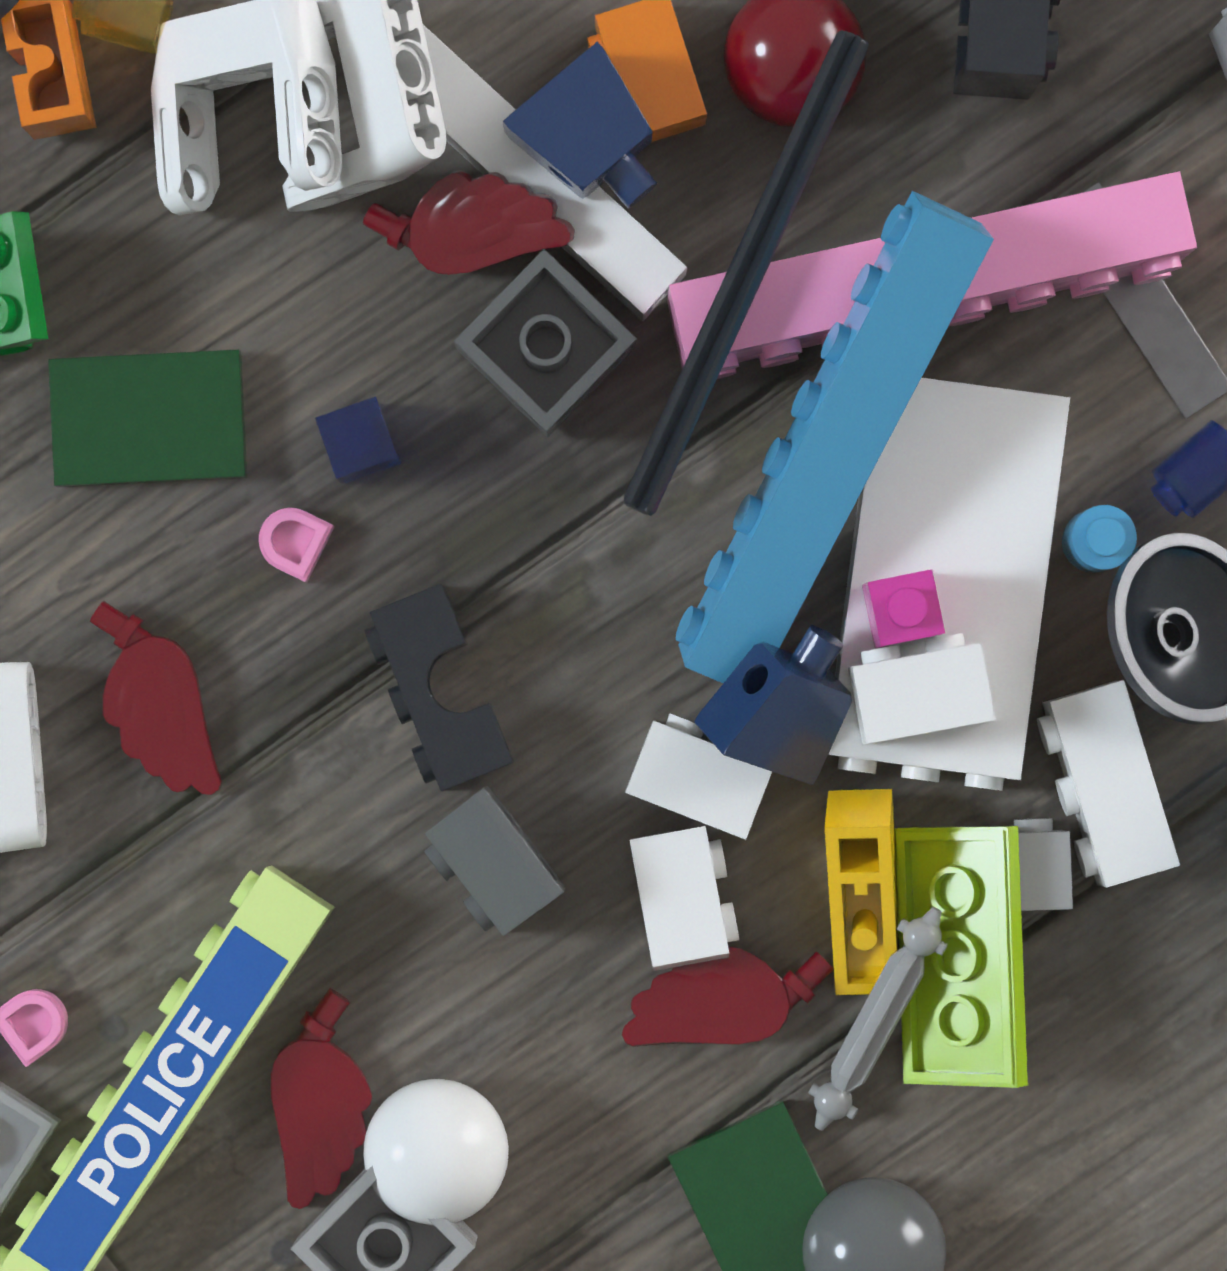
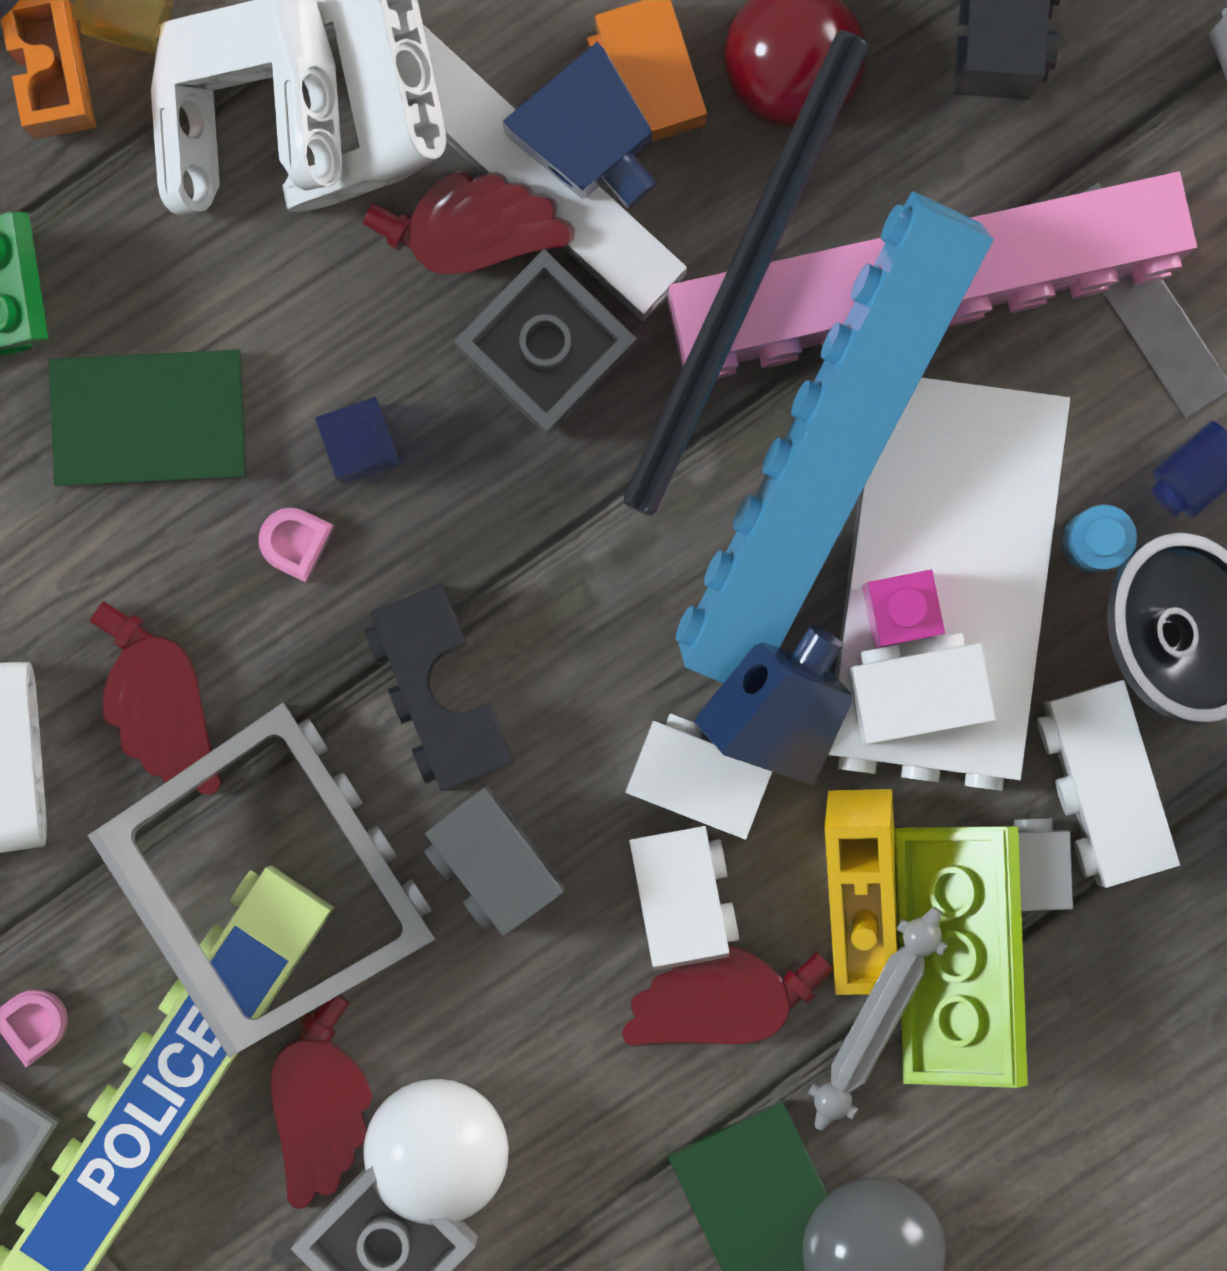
(211, 996): none -> light grey windscreen

